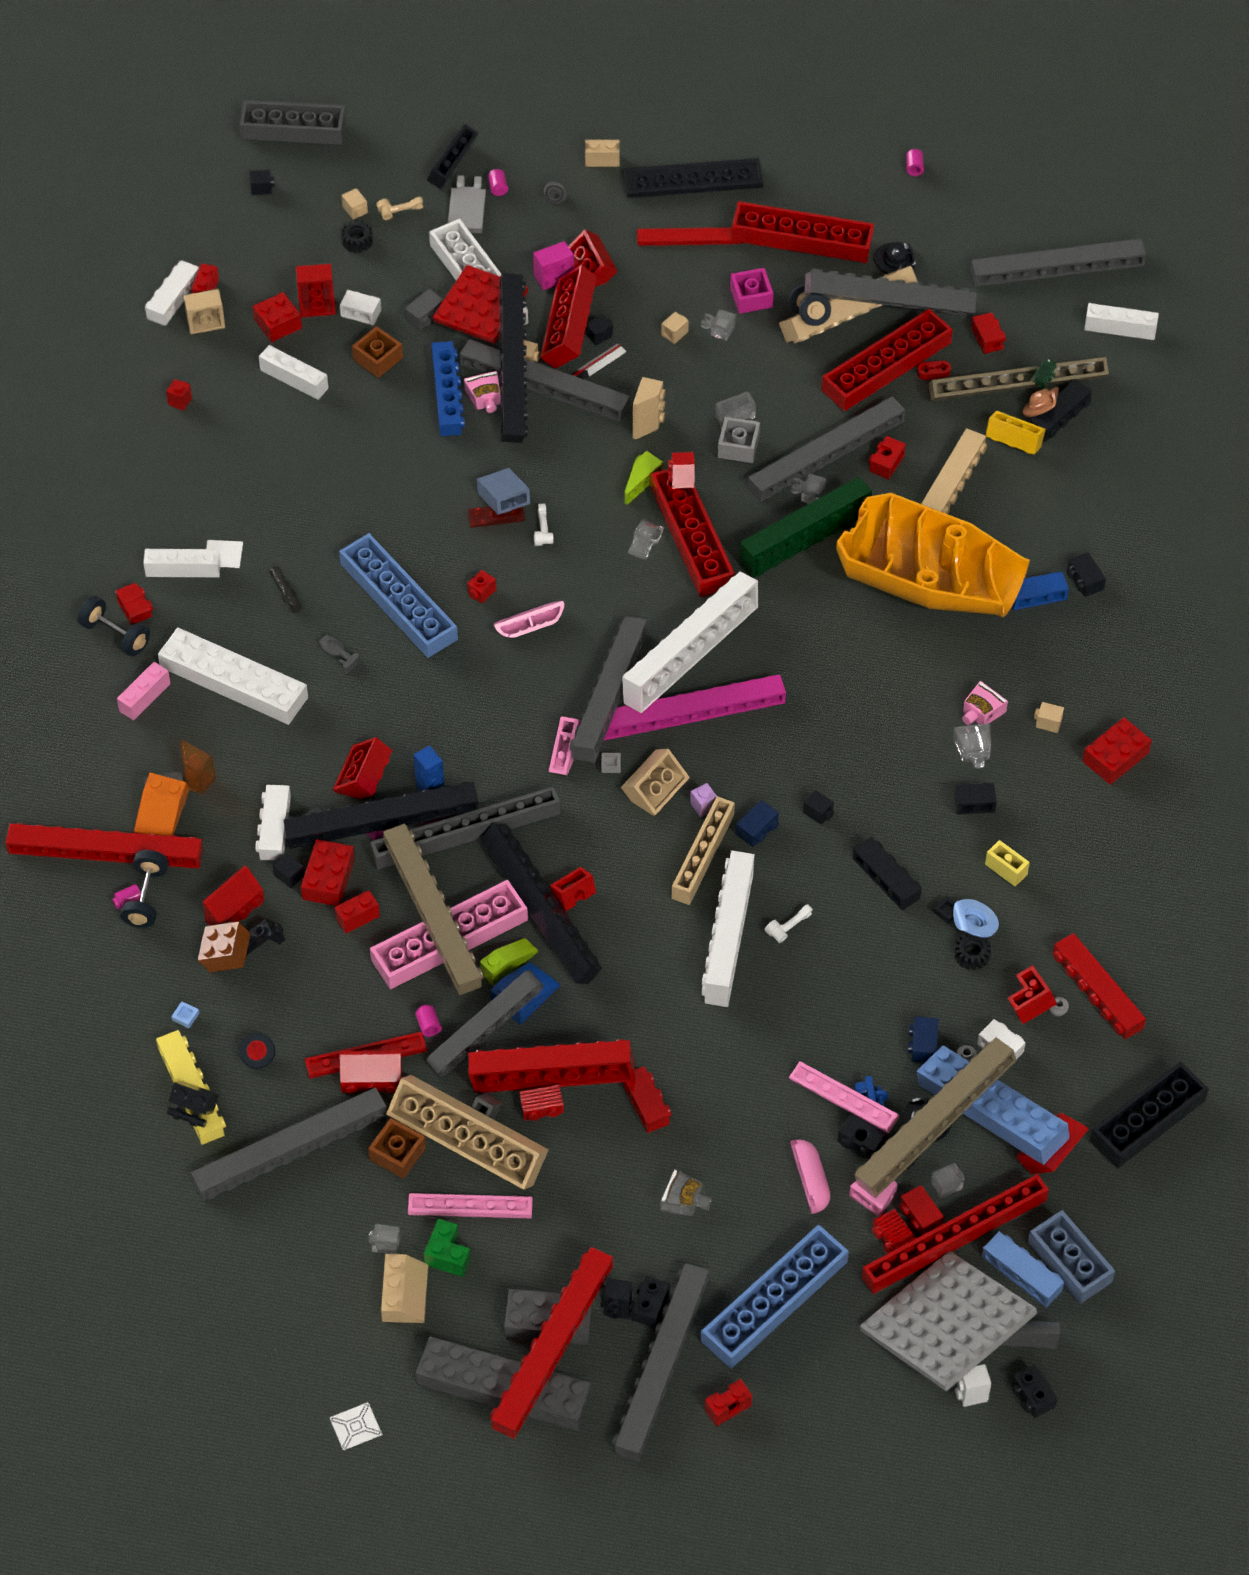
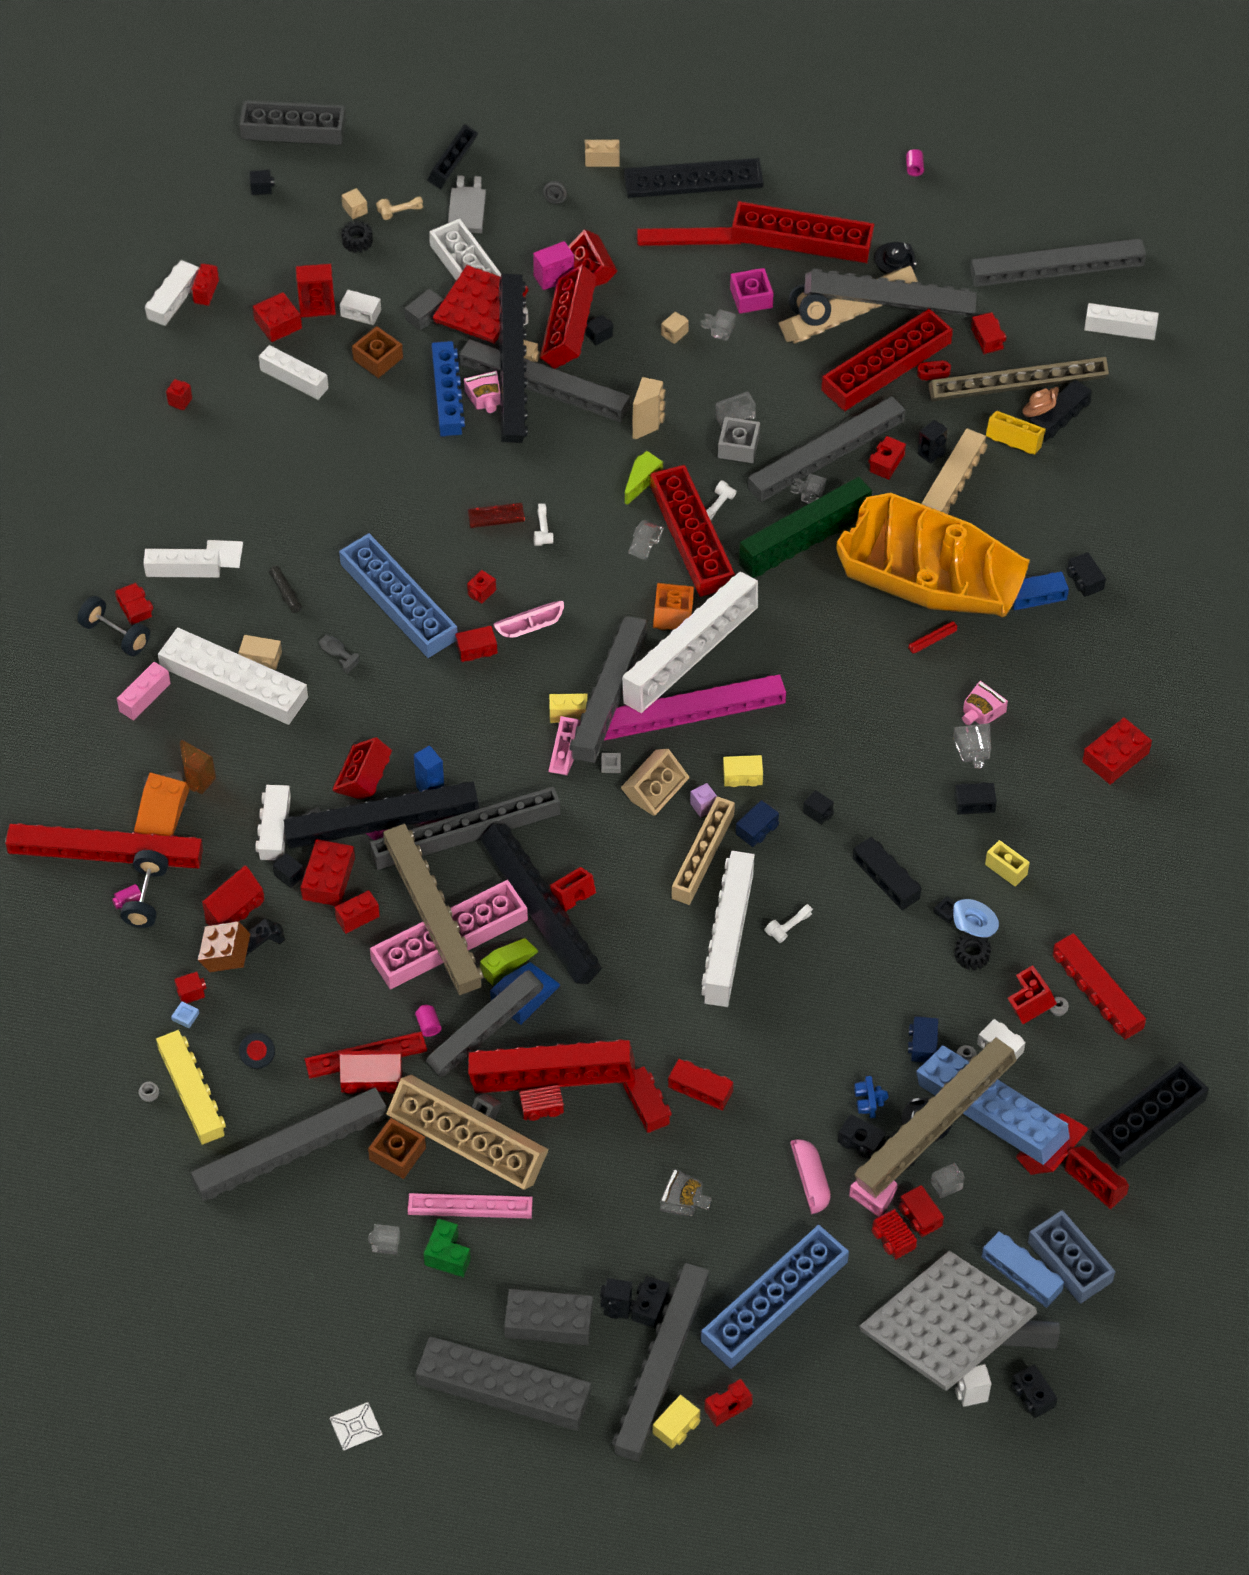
(148, 1086): none -> light grey plate
(190, 987): none -> red brick
(192, 1098): black brick -> none
(204, 311): tan brick -> none
(261, 650): none -> tan brick
(404, 1289): tan slope -> none
(476, 643): none -> red brick
(498, 182): dark pink brick -> none
(503, 491): sand blue brick -> none
(552, 1343): red brick -> none
(567, 706): none -> light yellow brick
(599, 362): sticker -> none
(672, 605): none -> orange slope
(676, 1422): none -> light yellow brick
(681, 470): brick -> none
(700, 1084): none -> red brick
(725, 492): none -> white brick
(742, 771): none -> light yellow brick
(844, 1097): bright pink tile -> none
(932, 441): none -> black brick
(932, 637): none -> red axle
(954, 1234): red brick -> none
(1044, 373): clear green brick -> none
(1049, 717): tan brick -> none
(1096, 1176): none -> red slope

